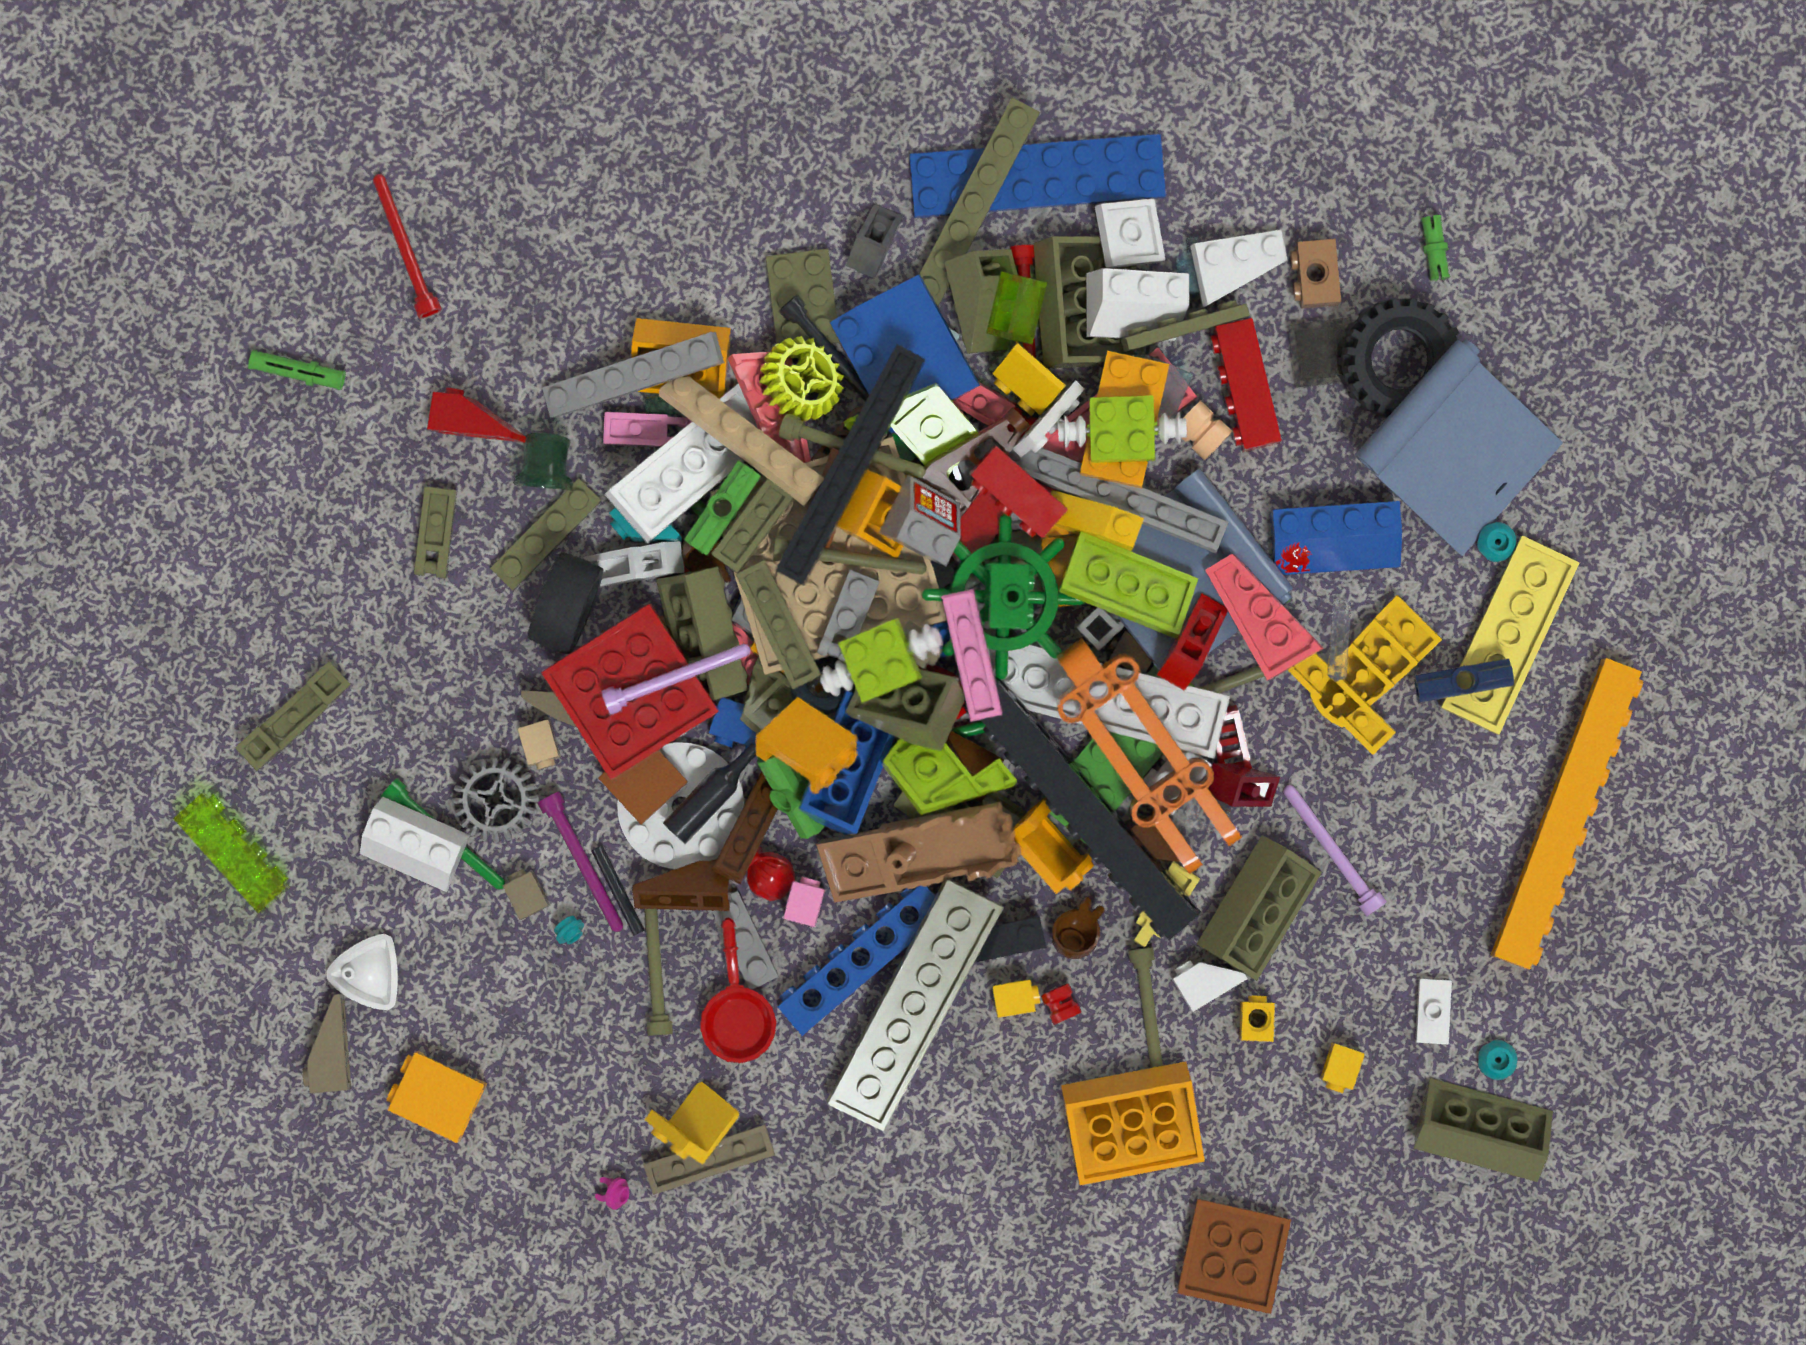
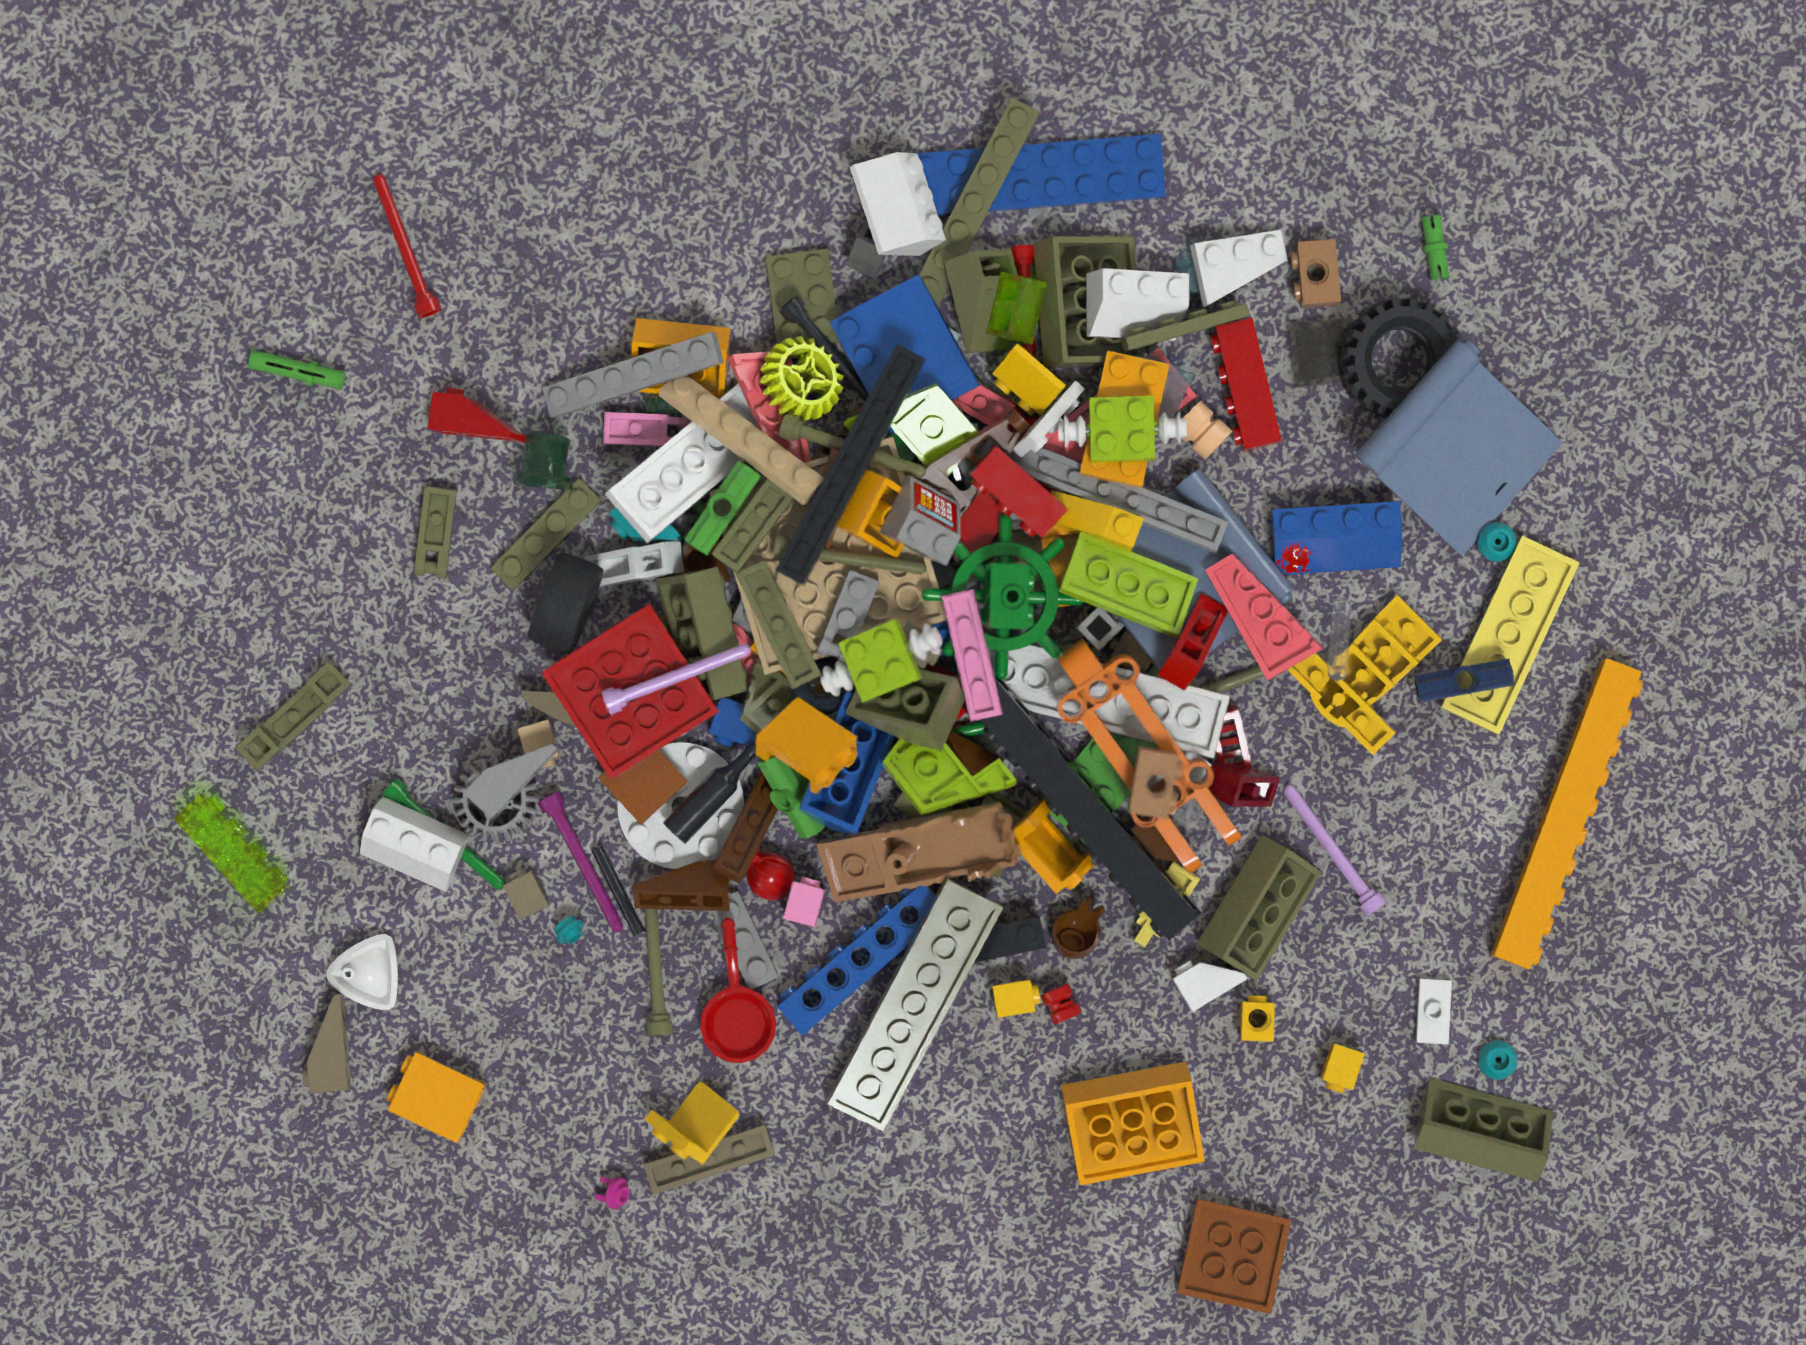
(503, 782): none -> light grey slope
(898, 204): none -> white slope
(1130, 233): white plate -> none
(1142, 962): olive piece -> none
(1149, 763): none -> medium nougat brick

